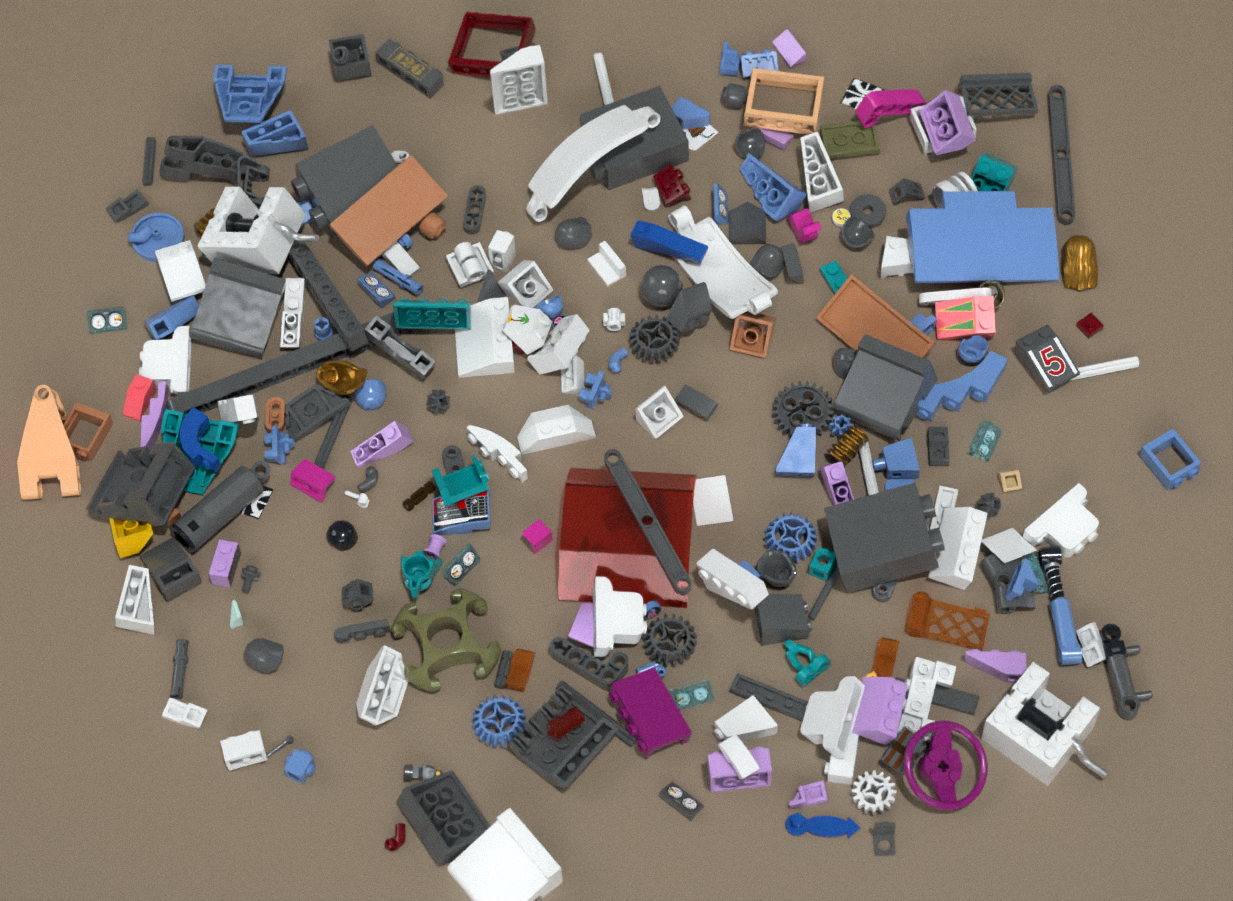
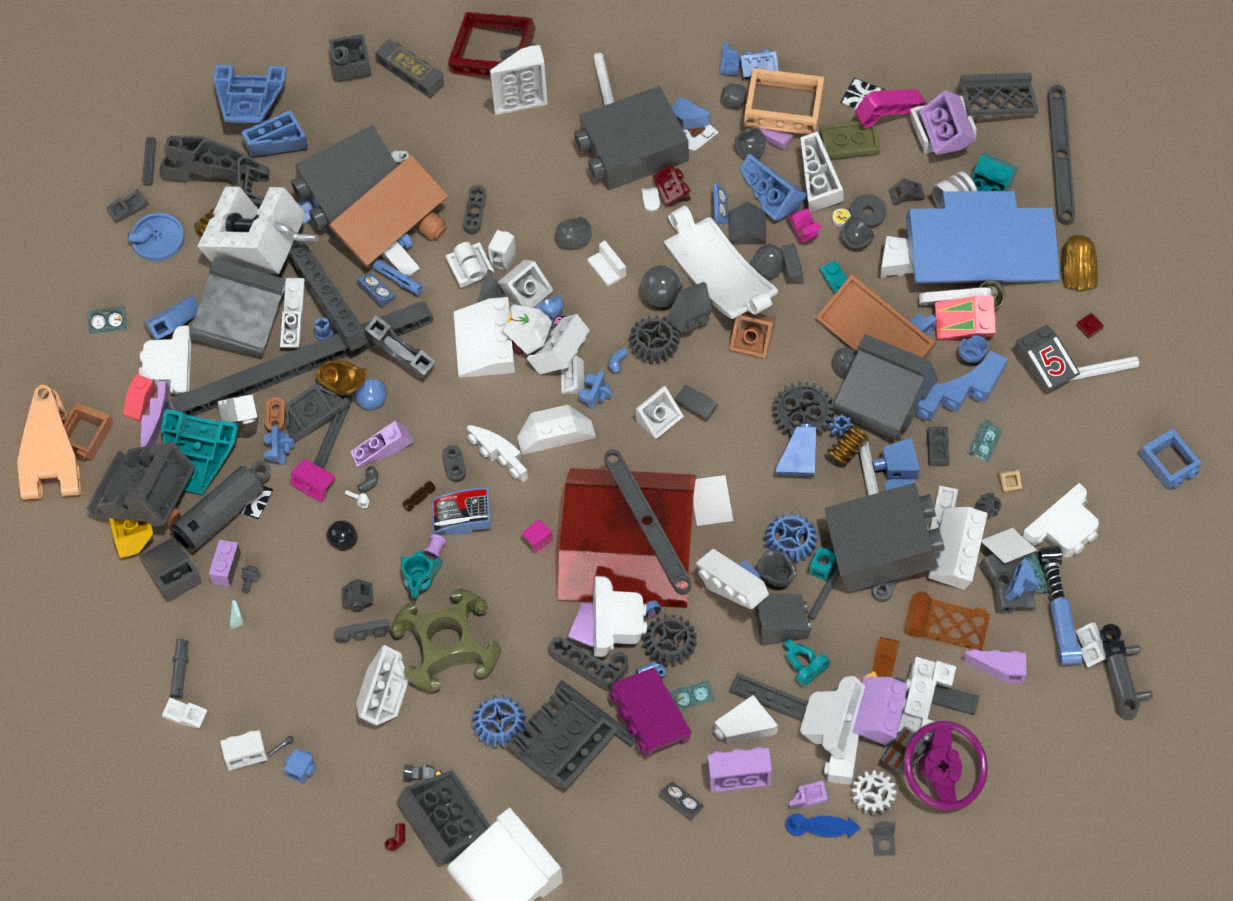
(135, 602): white wedge -> none
(180, 270): white slope -> none
(191, 431): blue arch -> none
(263, 655): dark grey hair -> none
(432, 314): teal slope -> none
(438, 401): dark grey gear -> none
(461, 565): slope -> none
(462, 482): teal panel -> none
(503, 669): dark grey axle -> none
(520, 670): clear orange slope -> none
(565, 723): clear red piece -> none
(581, 151): white panel -> none
(614, 319): white gear -> none
(664, 241): blue slope -> none
(739, 756): white slope -> none
(789, 49): lavender slope -> none
(836, 483): lavender slope -> none
(1040, 728): white piece -> none

